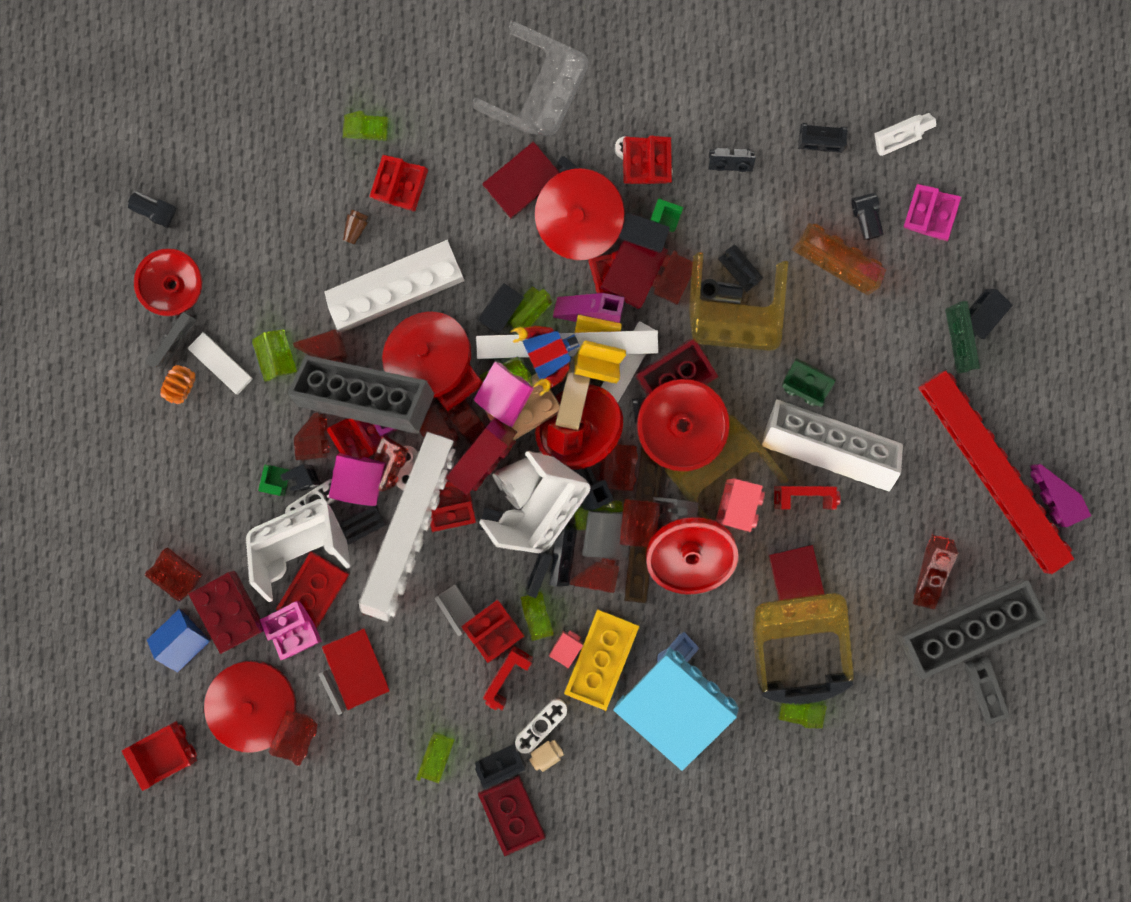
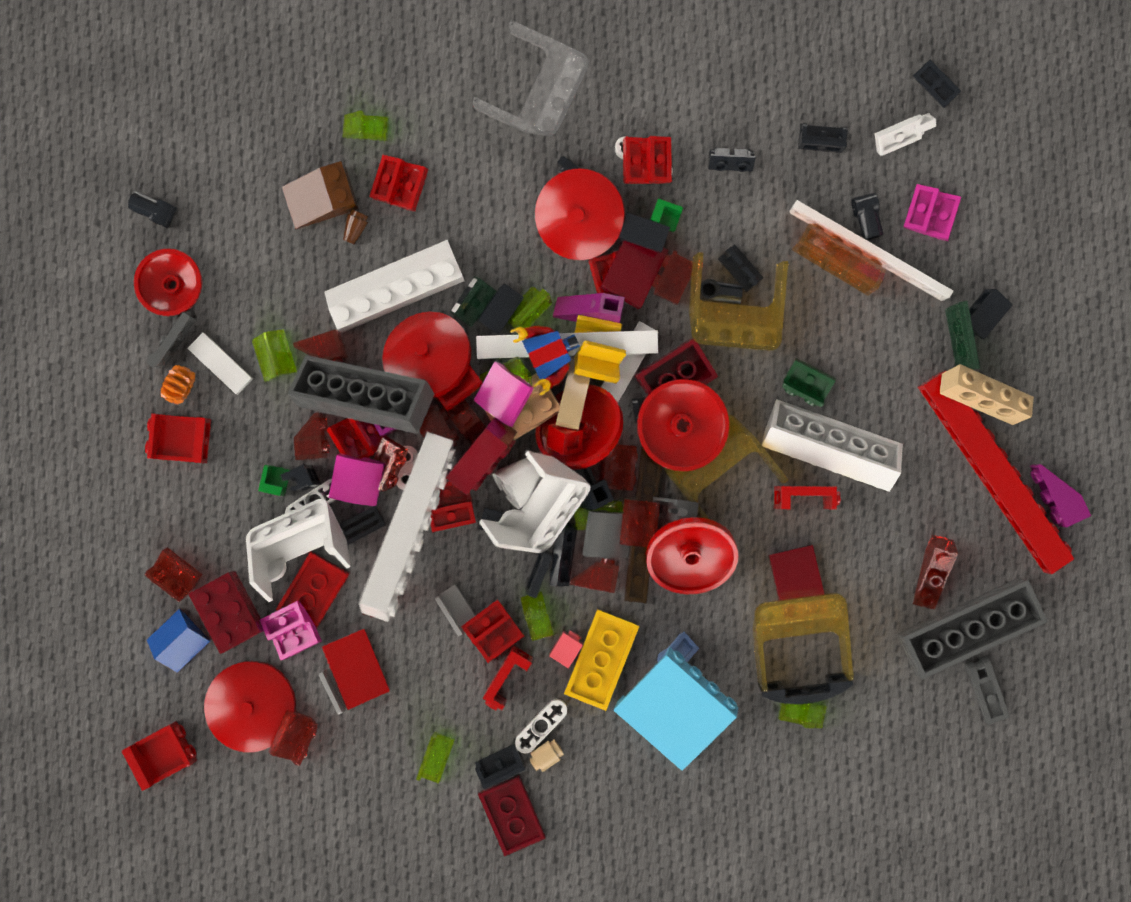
(178, 438): none -> red panel
(320, 195): none -> slope
(473, 301): none -> clear green slope
(520, 180): dark red tile -> none
(740, 504): coral brick -> none
(872, 251): none -> white tile
(936, 83): none -> black hinge
(986, 394): none -> tan brick

